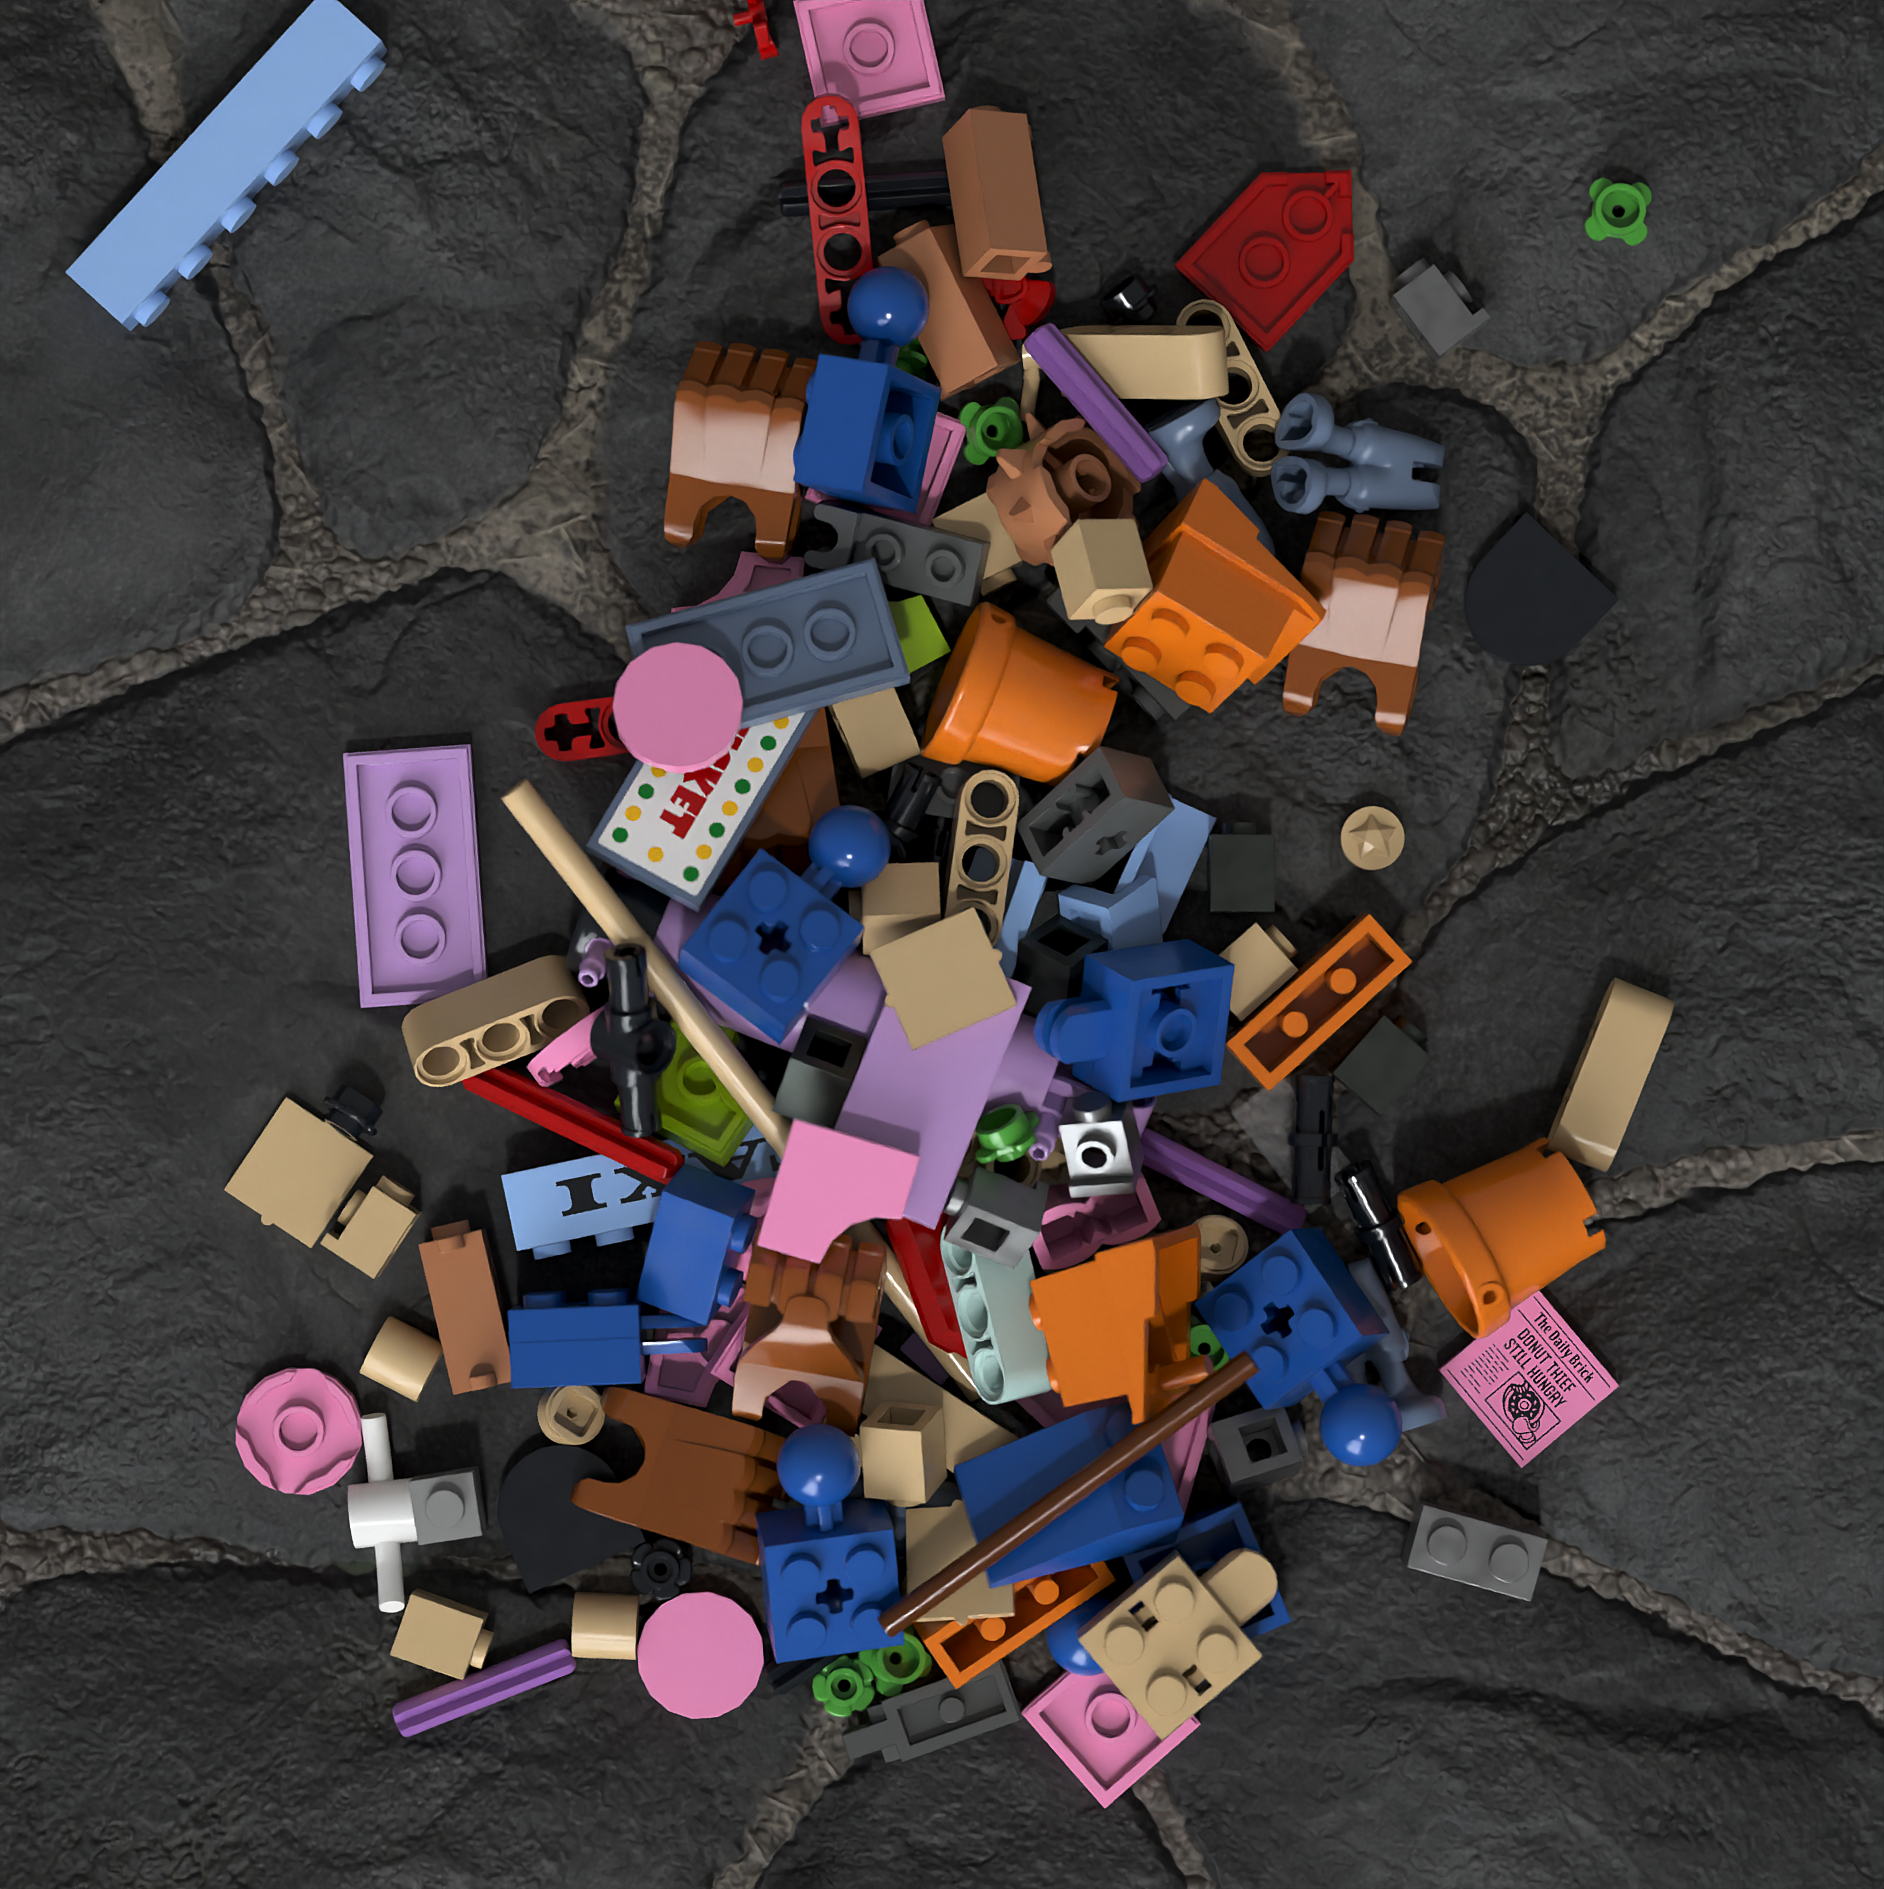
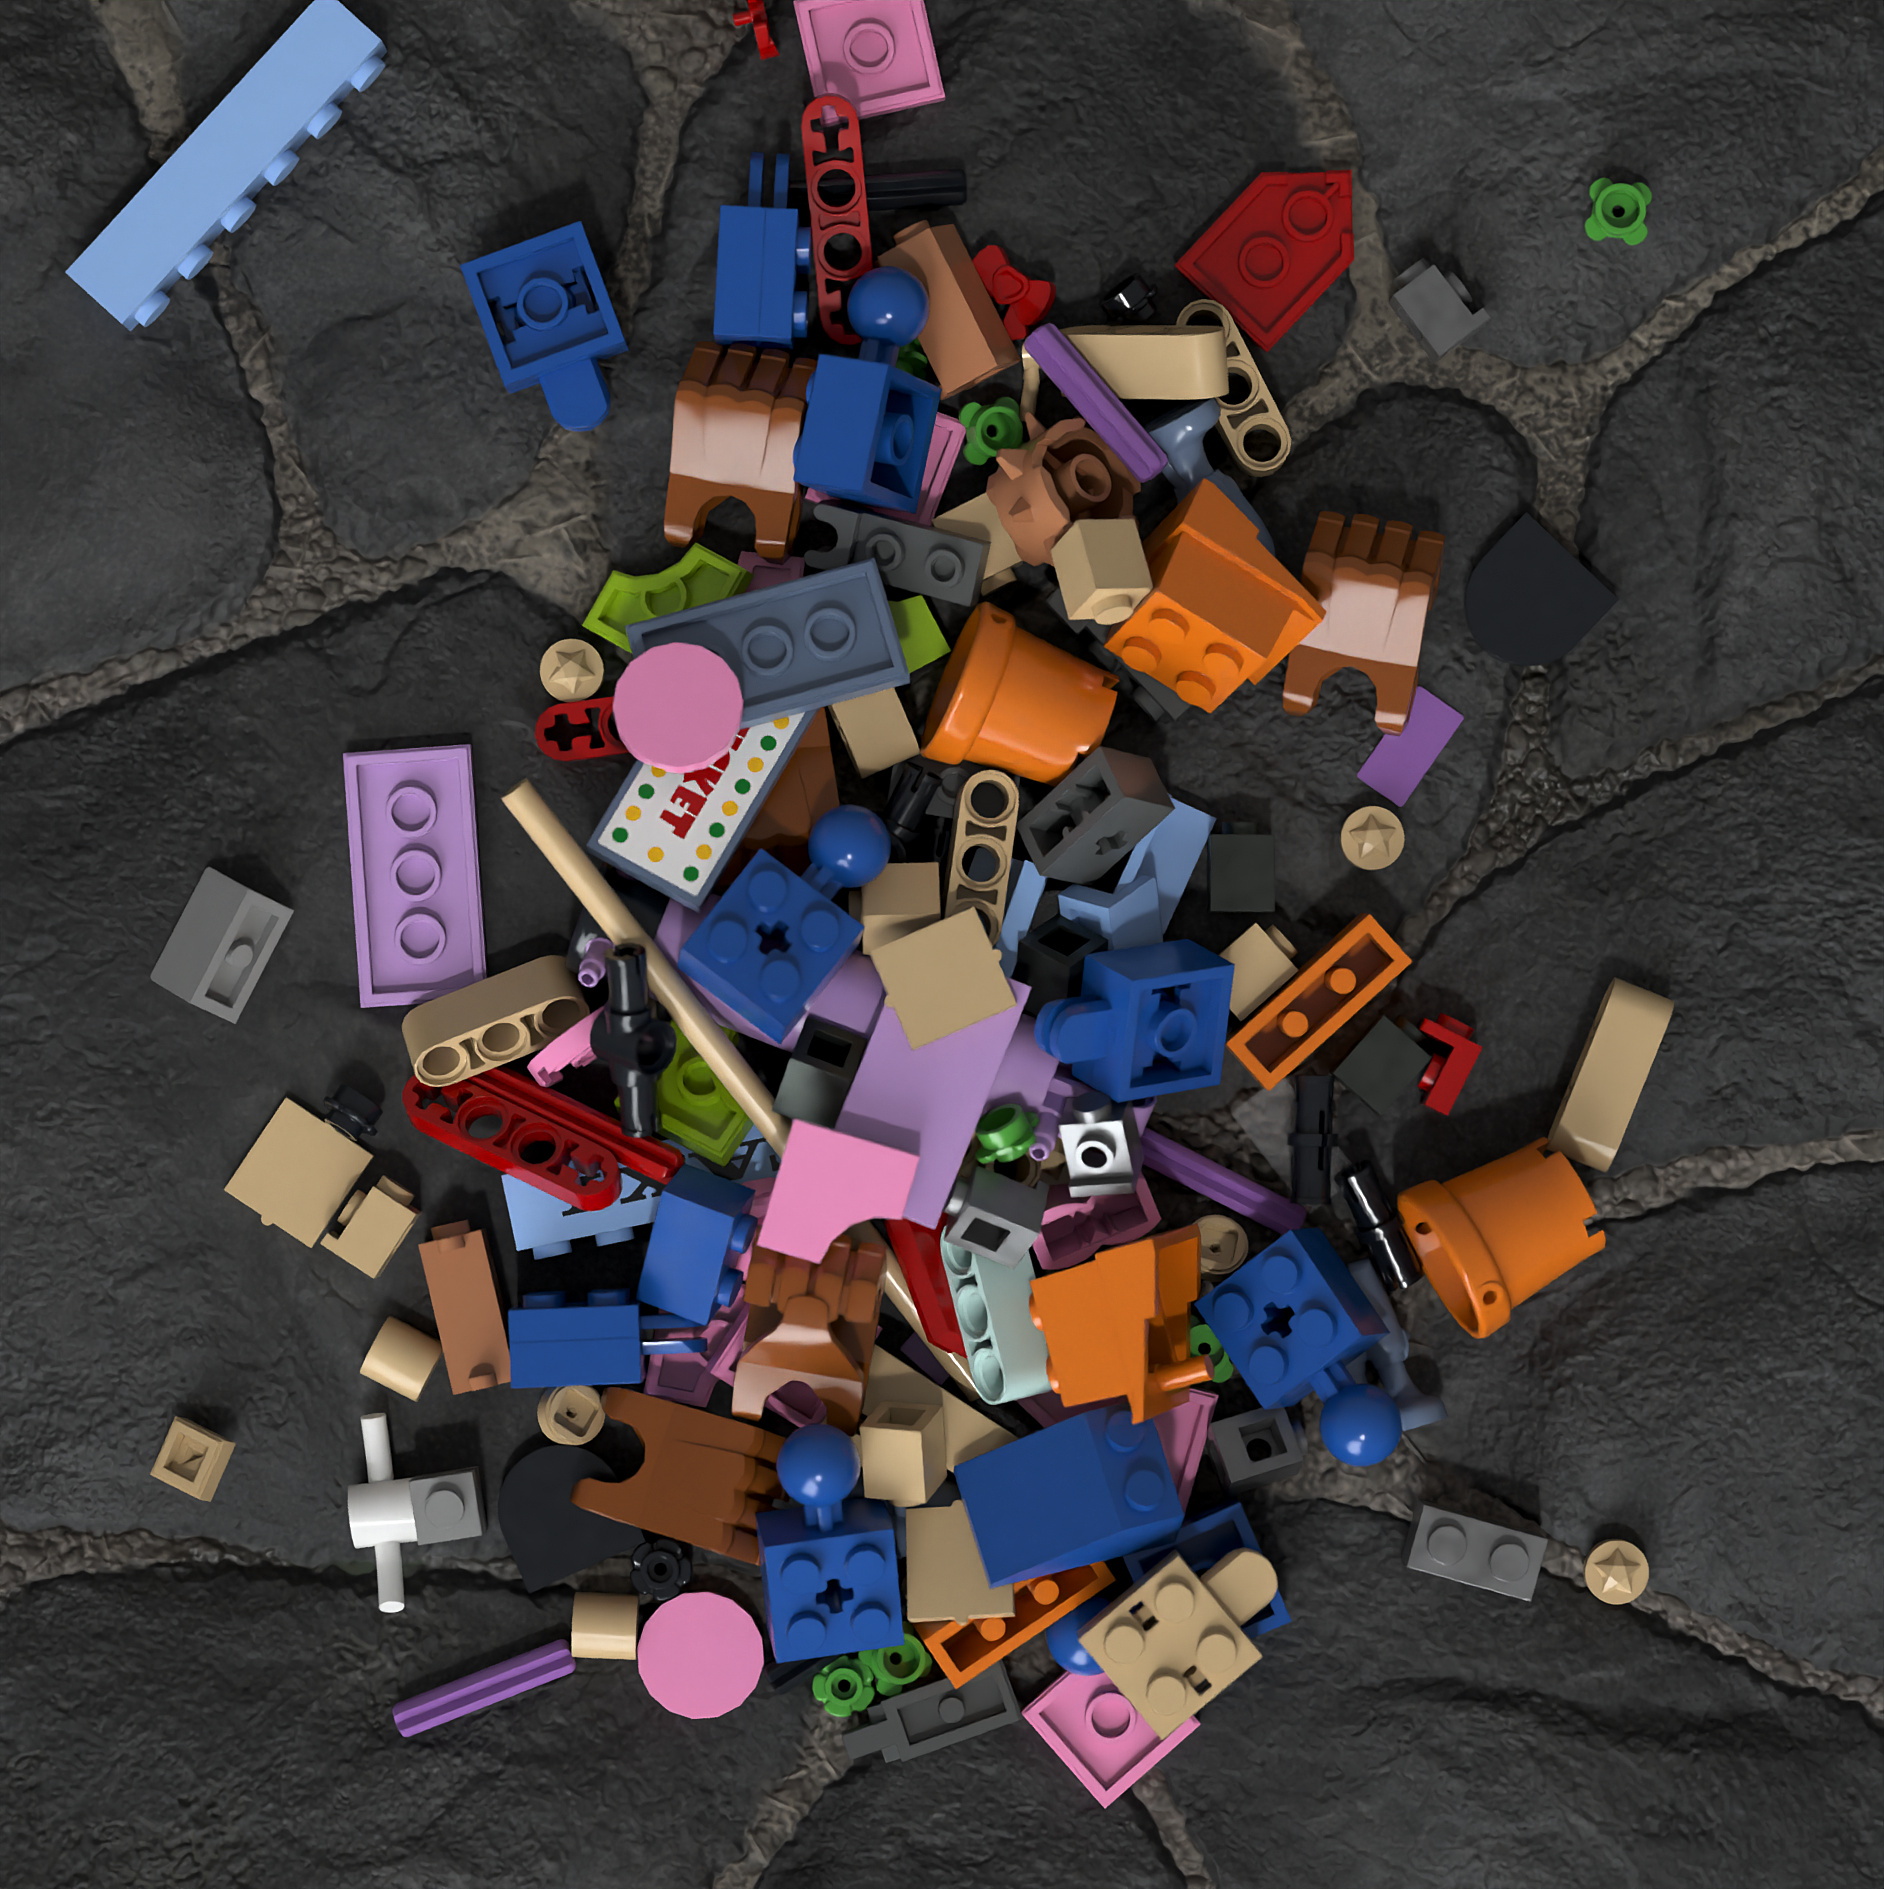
(193, 1458): none -> tan tile
(221, 945): none -> light grey panel
(299, 1430): bright pink tile -> none
(442, 1635): tan brick -> none
(517, 1132): none -> red beam
(549, 322): none -> blue brick
(572, 670): none -> tan tile
(692, 582): none -> lime tile
(760, 266): none -> blue brick
(995, 195): nougat brick -> none
(1068, 1493): reddish brown piece -> none
(1377, 459): sand blue piece -> none
(1402, 761): none -> medium lavender sticker
(1446, 1075): none -> red bracket
(1529, 1379): bright pink tile -> none
(1615, 1571): none -> tan tile

